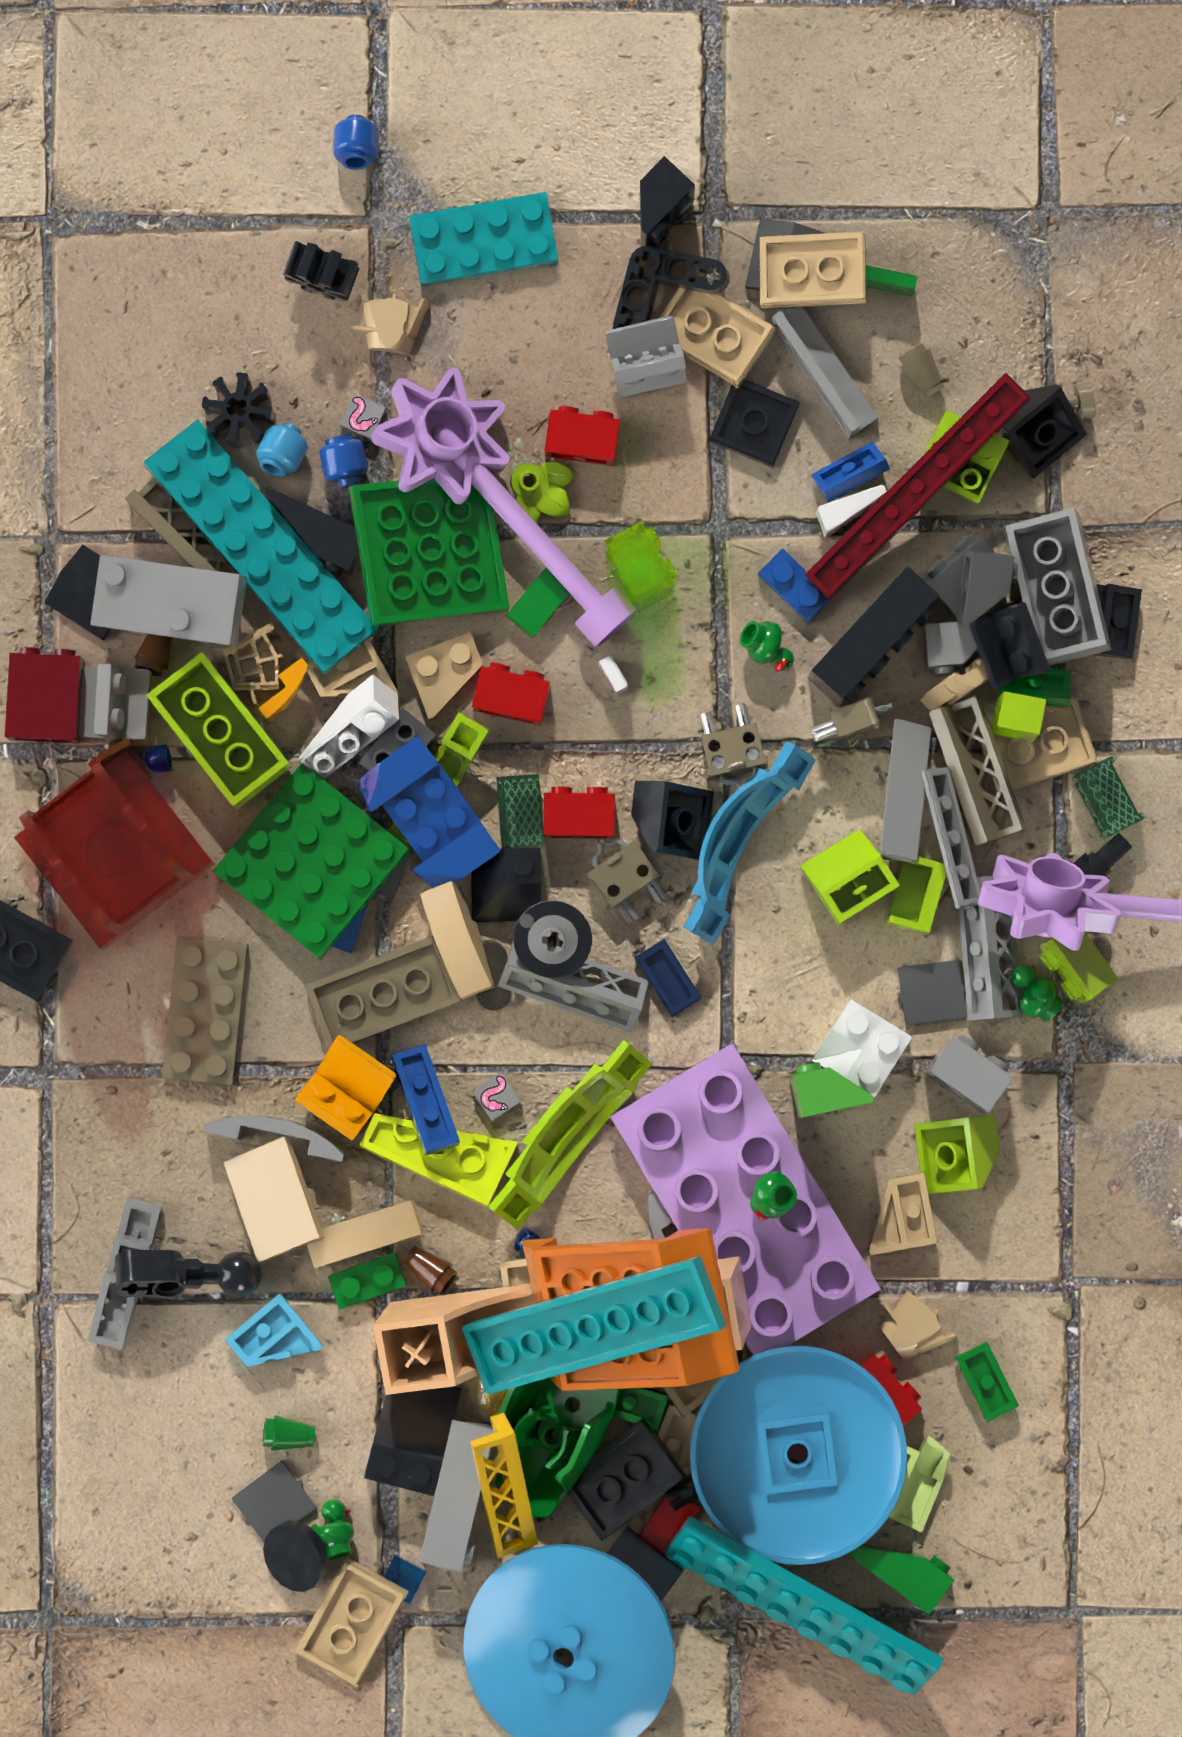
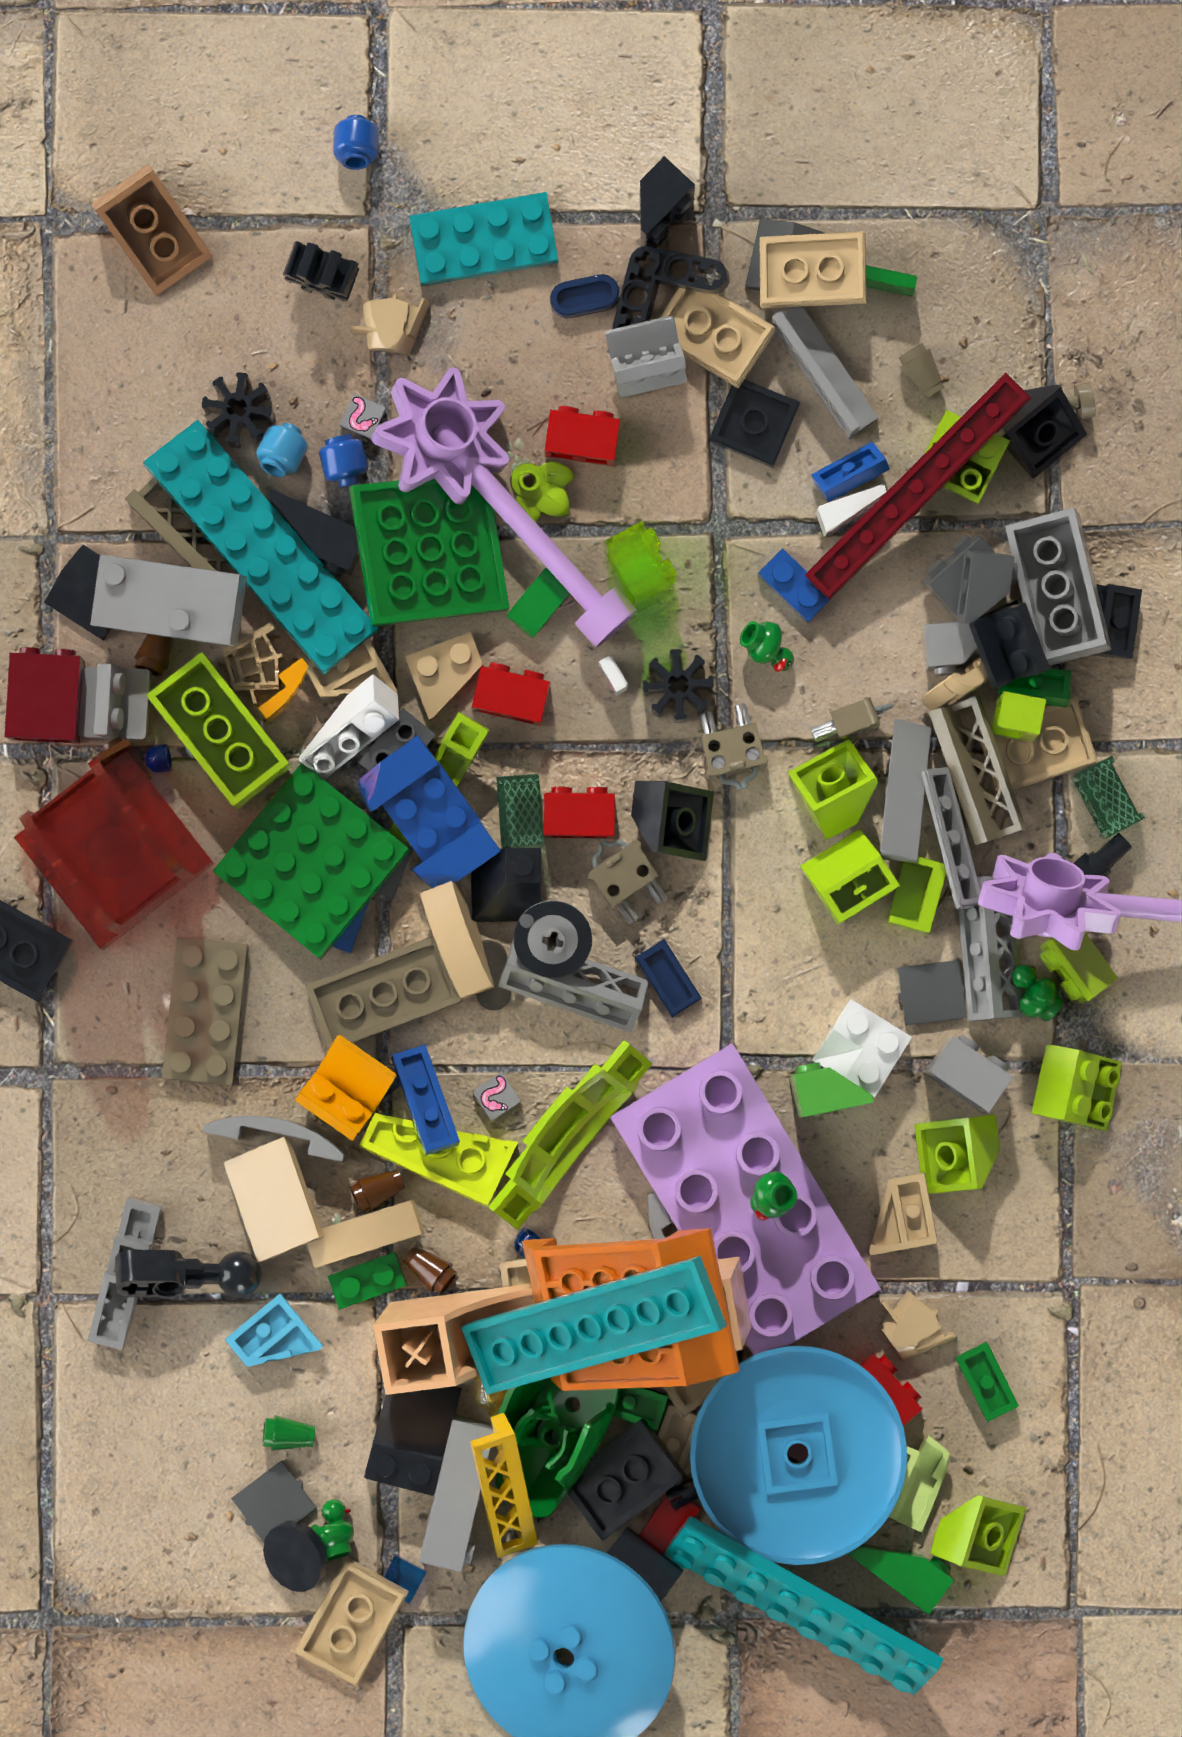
(152, 229): none -> medium nougat slope
(376, 1189): none -> reddish brown cone
(584, 296): none -> dark blue tile
(679, 697): none -> black gear
(732, 831): dark azure piece -> none
(835, 788): none -> lime slope
(878, 631): black brick -> none
(979, 1534): none -> lime slope
(1076, 1087): none -> lime slope

